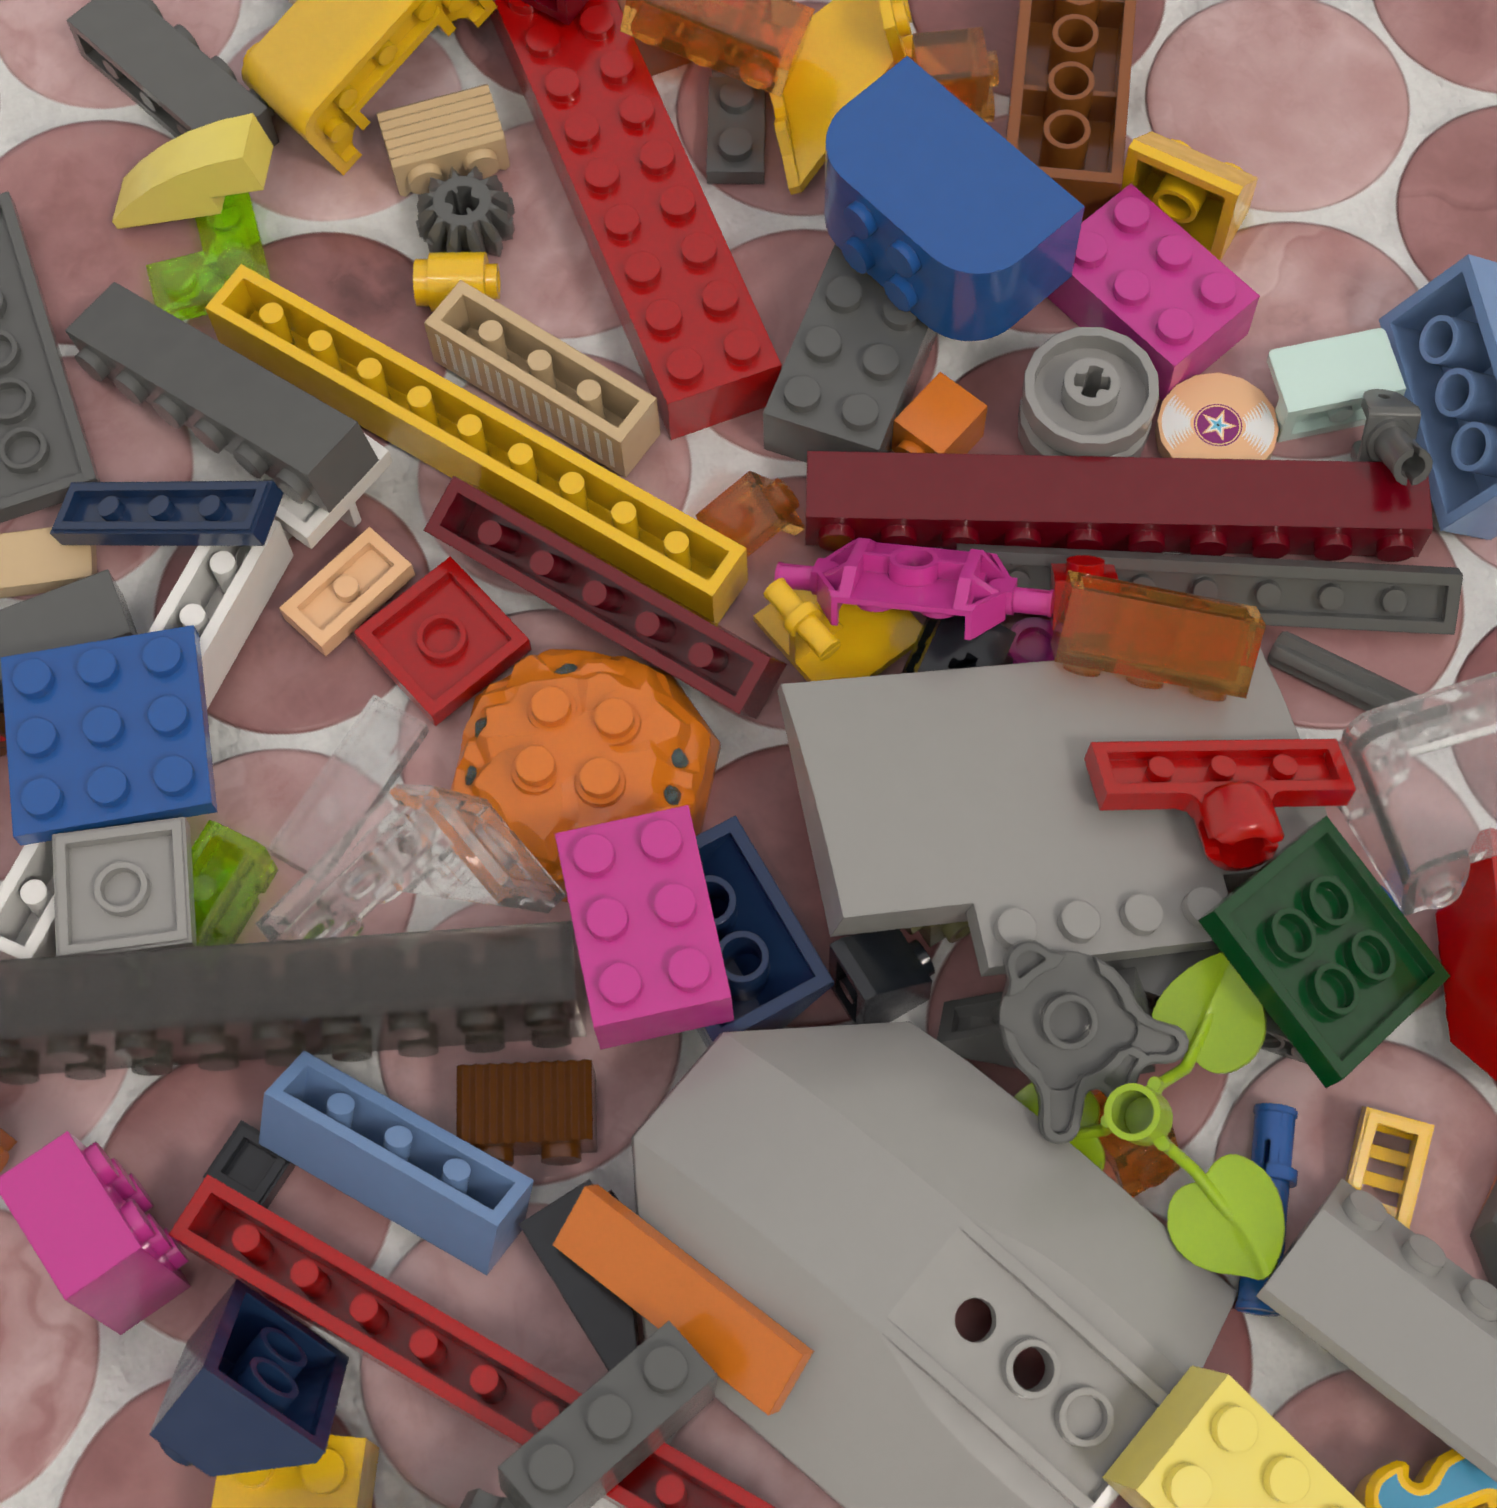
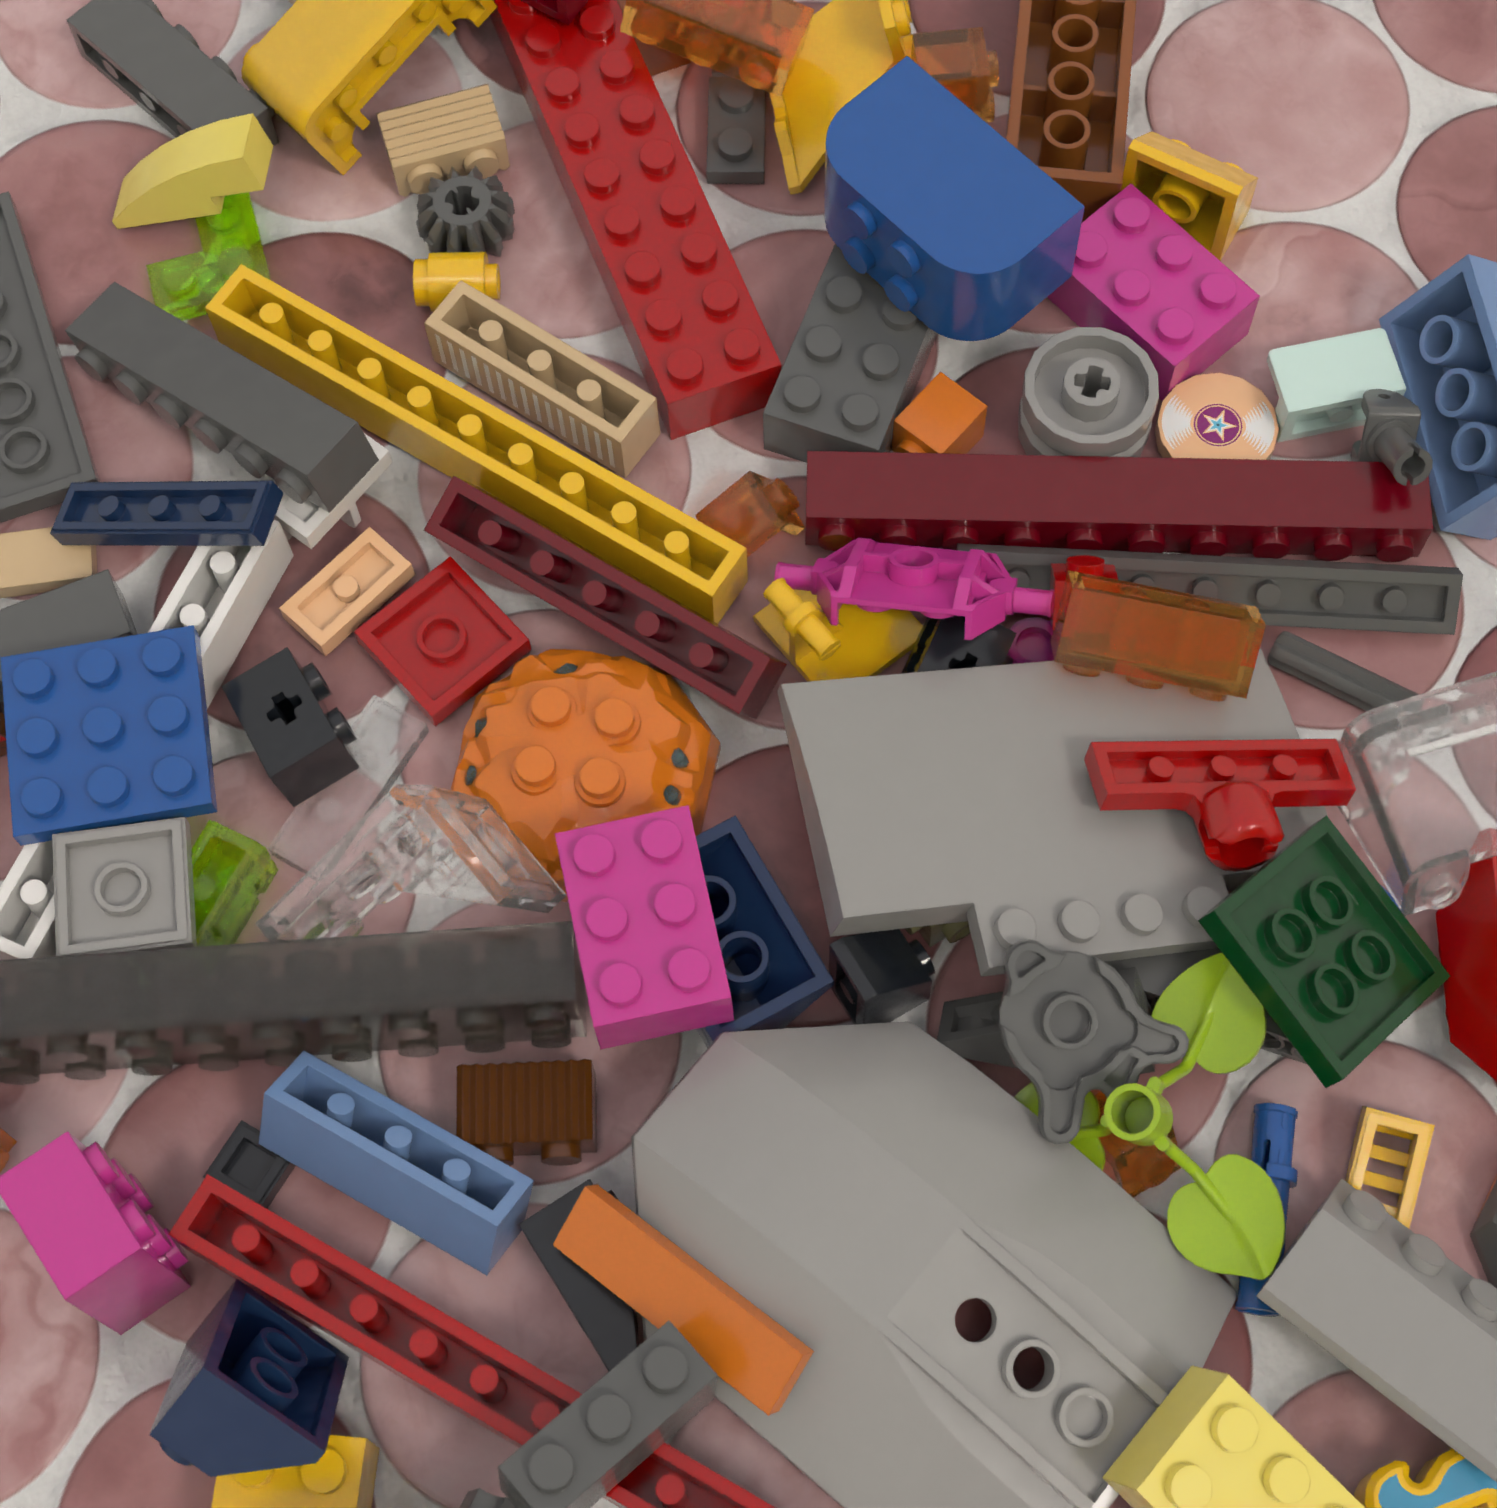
(291, 727): none -> black brick

